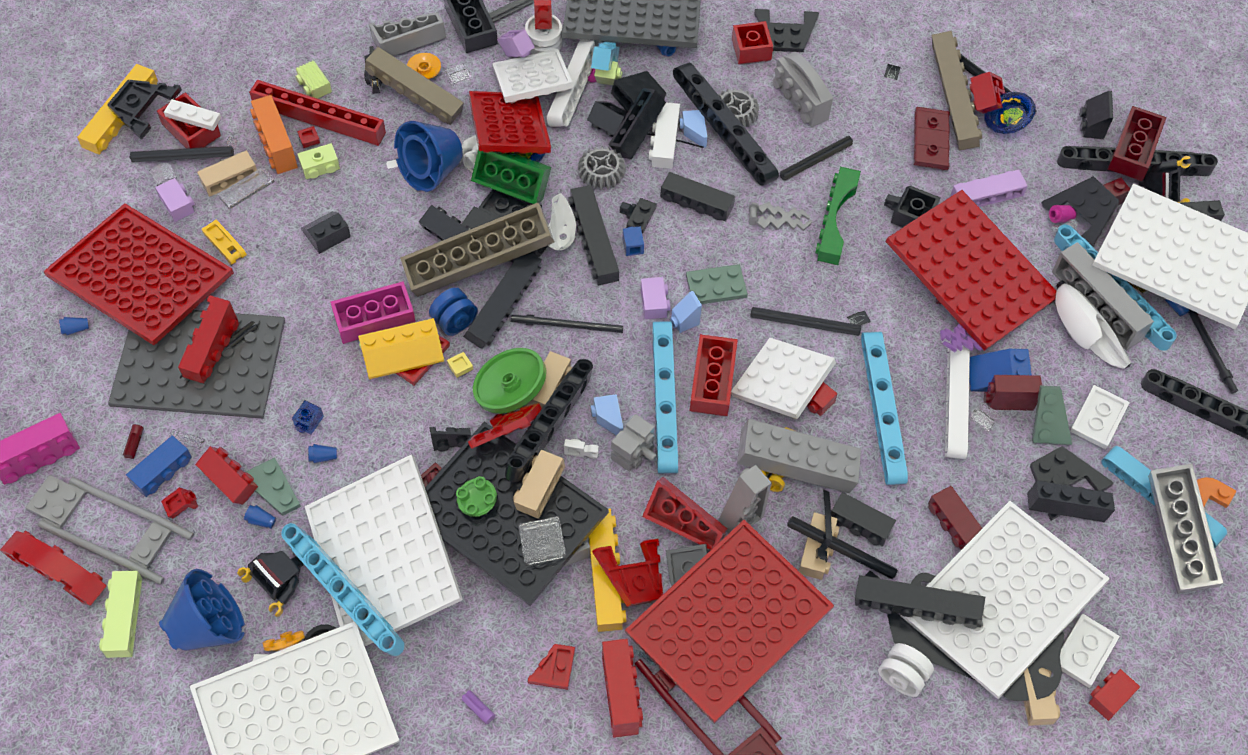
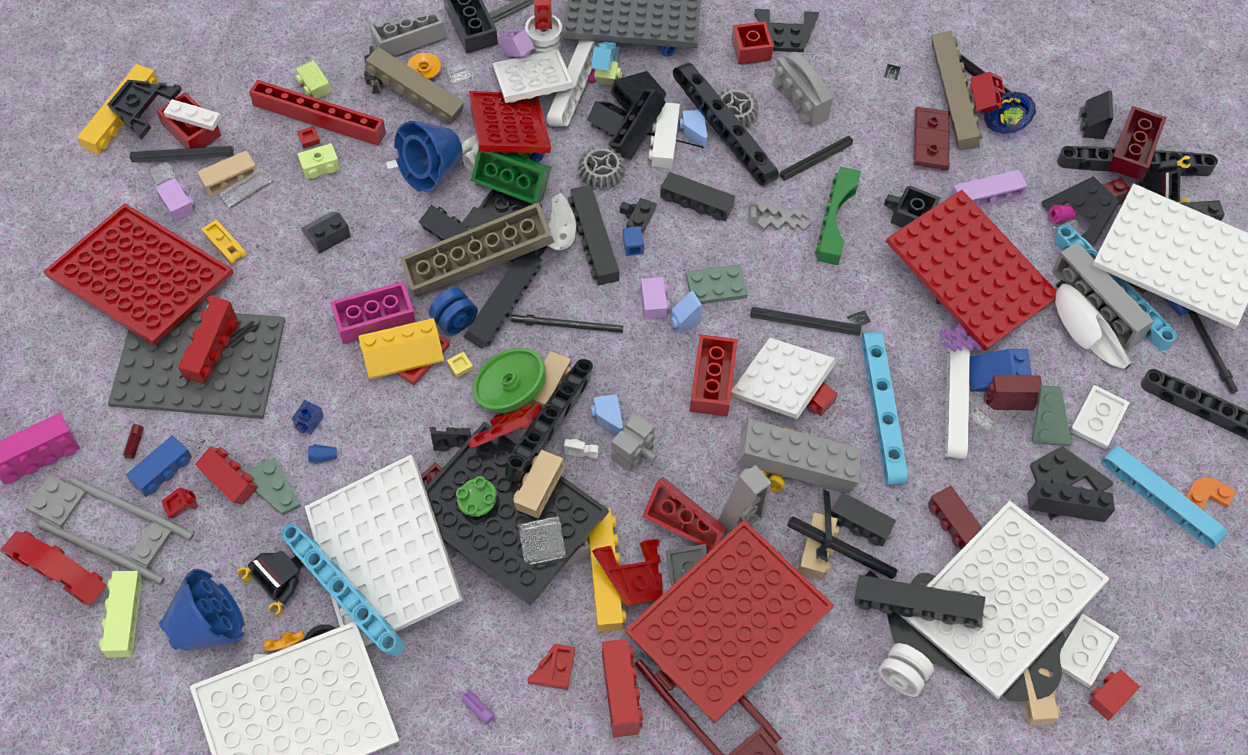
(72, 325): blue cone -> none
(259, 517): blue cone -> none
(273, 135): orange brick -> none
(665, 398): medium azure beam -> none
(1185, 528): light grey brick -> none

